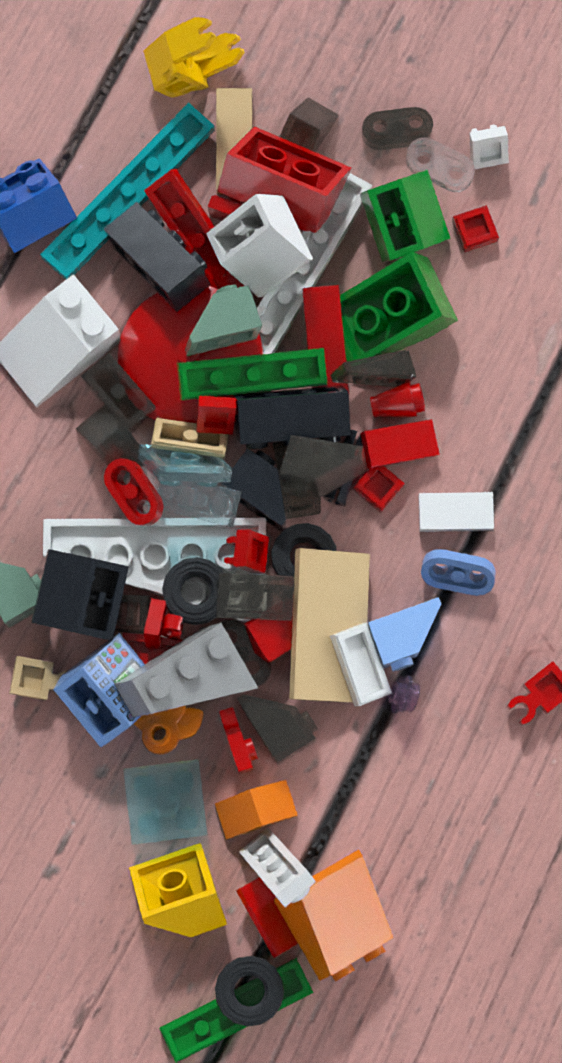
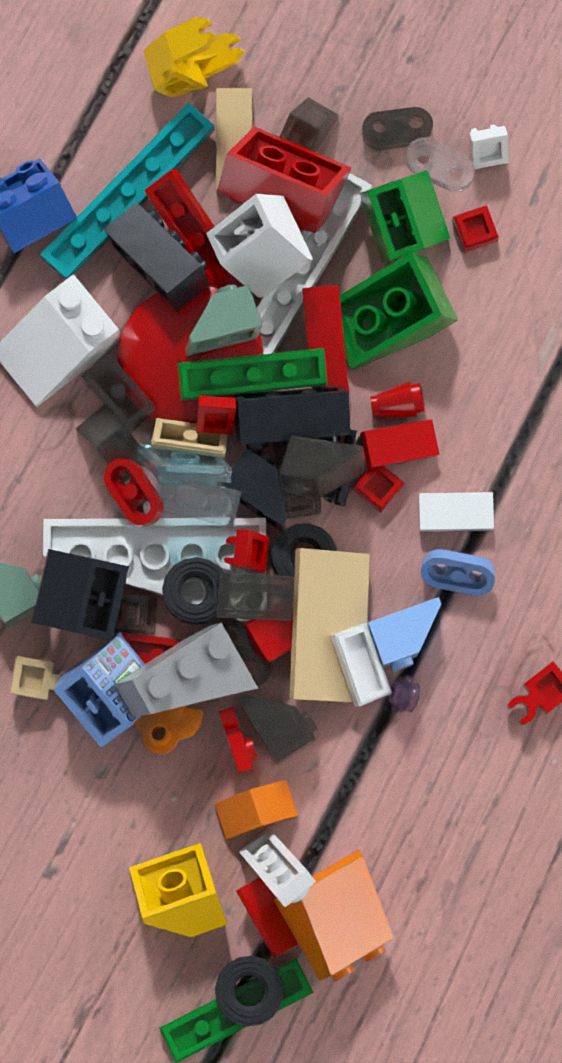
(161, 624): red tile -> none
(165, 802): clear light blue plate -> none
(221, 207): red tile -> none
(380, 370): clear smoke slope -> none

